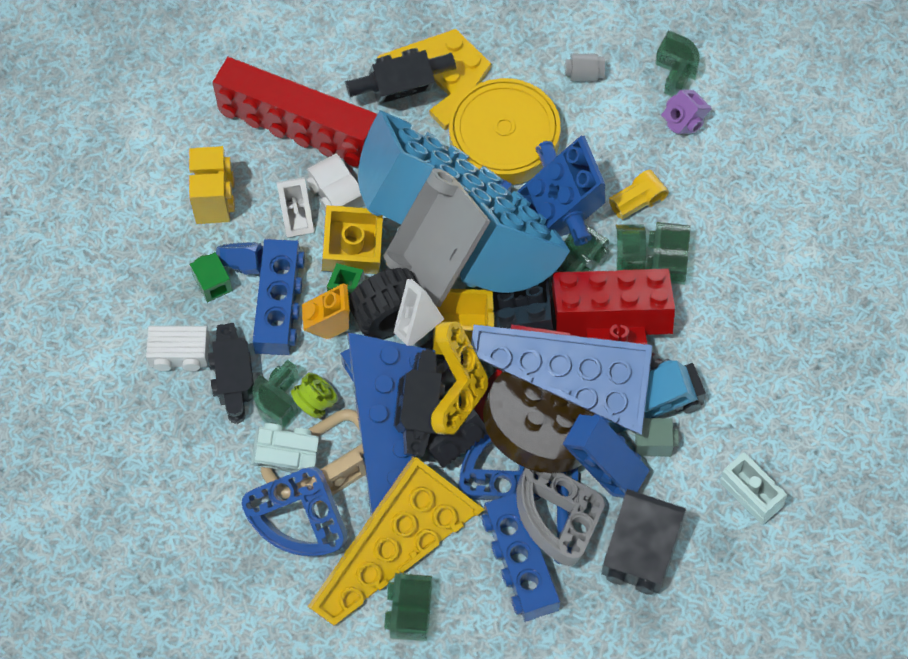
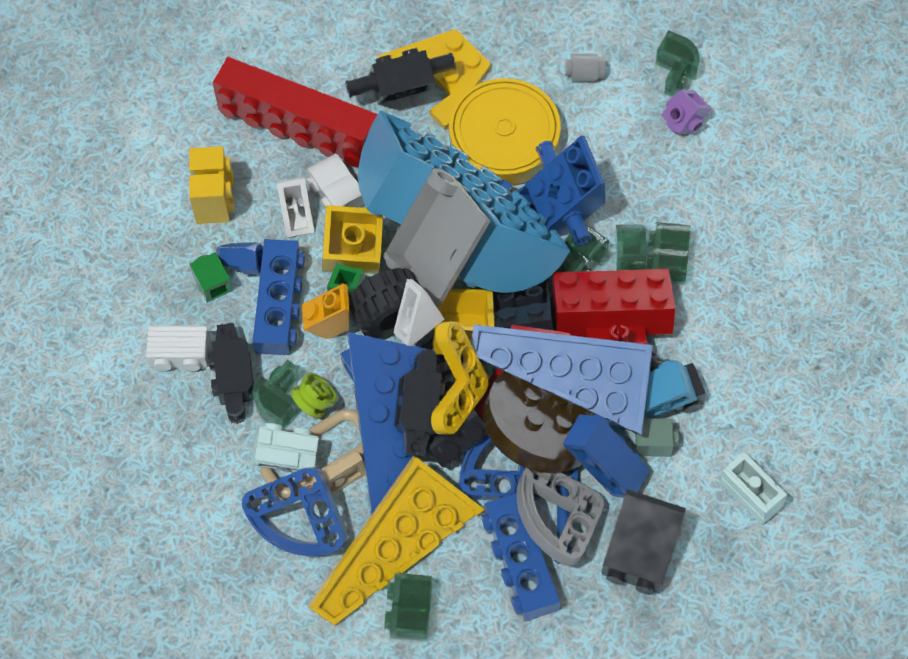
(642, 192): yellow piece -> none

